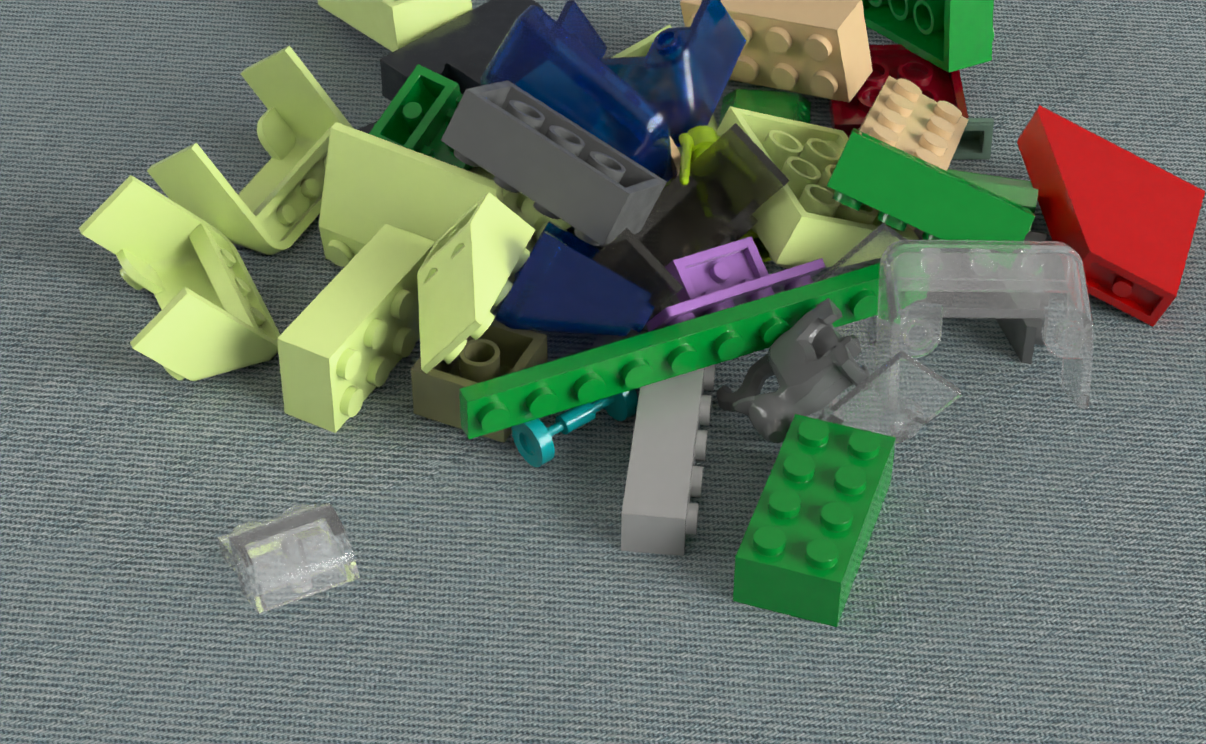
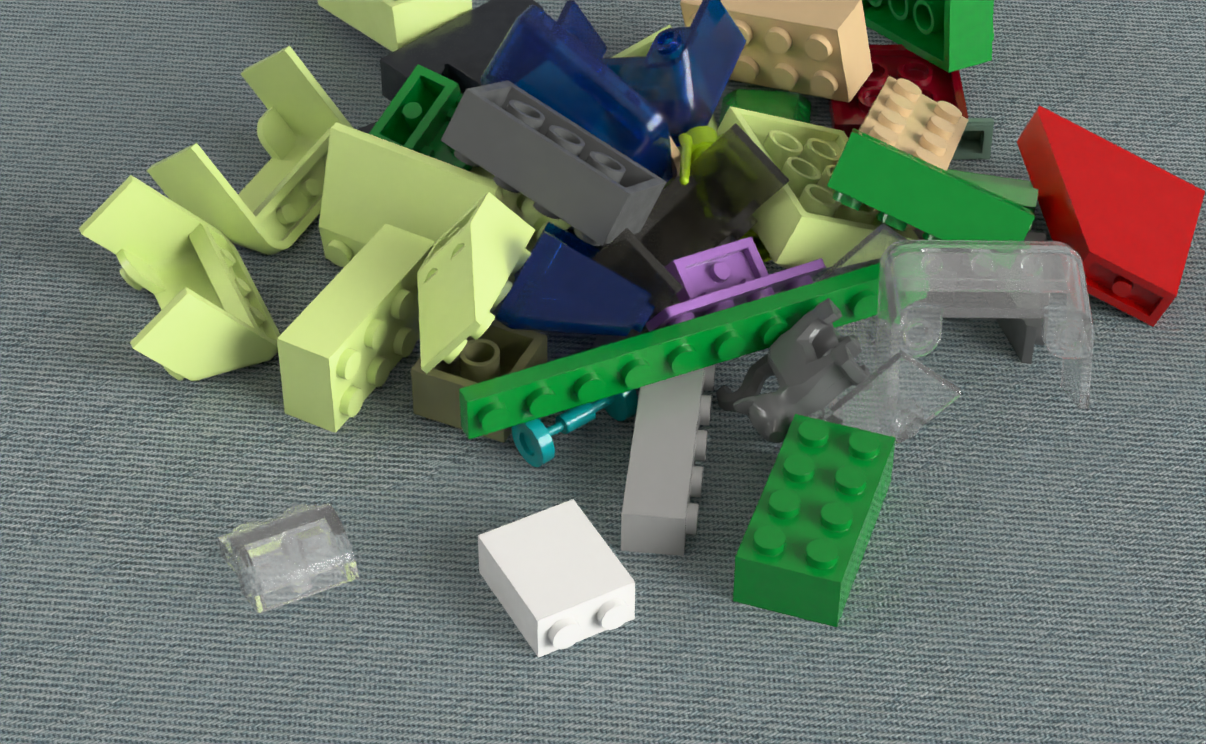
(556, 577): none -> white brick

